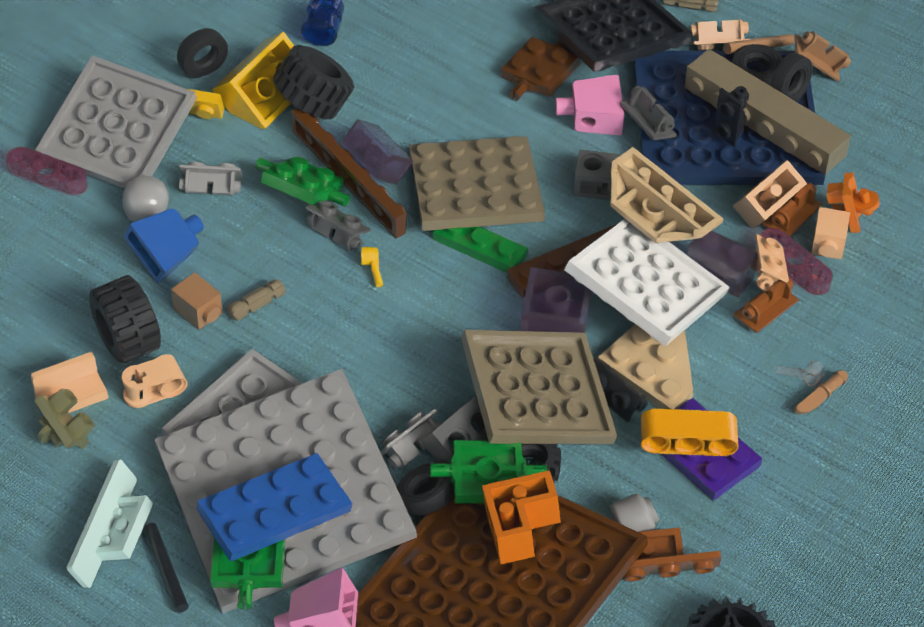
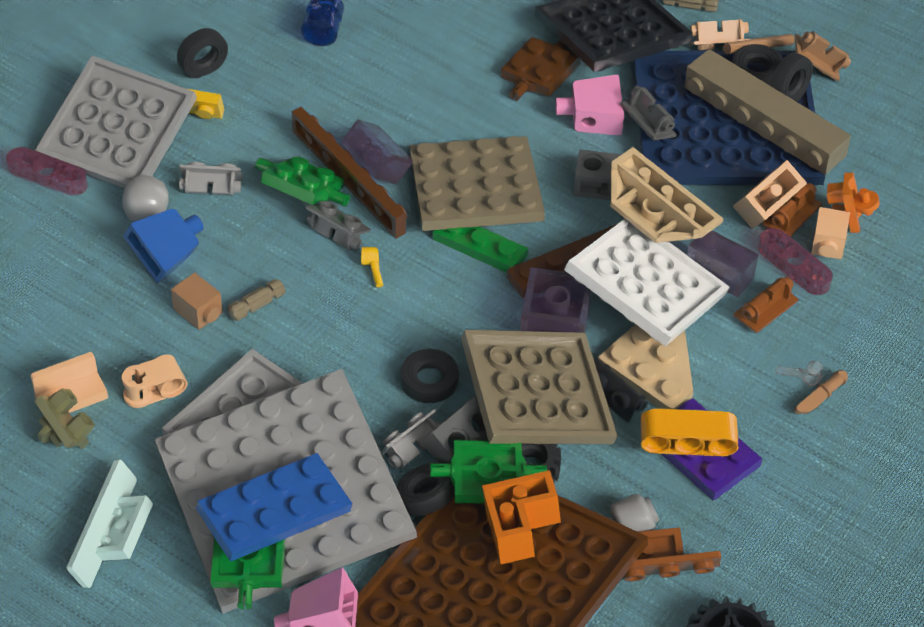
(125, 319): black tyre -> none
(166, 568): black bar -> none
(250, 86): yellow slope -> none
(313, 82): black tyre -> none
(431, 392): none -> black tyre
(730, 114): black hinge -> none
(770, 262): light nougat hinge -> none

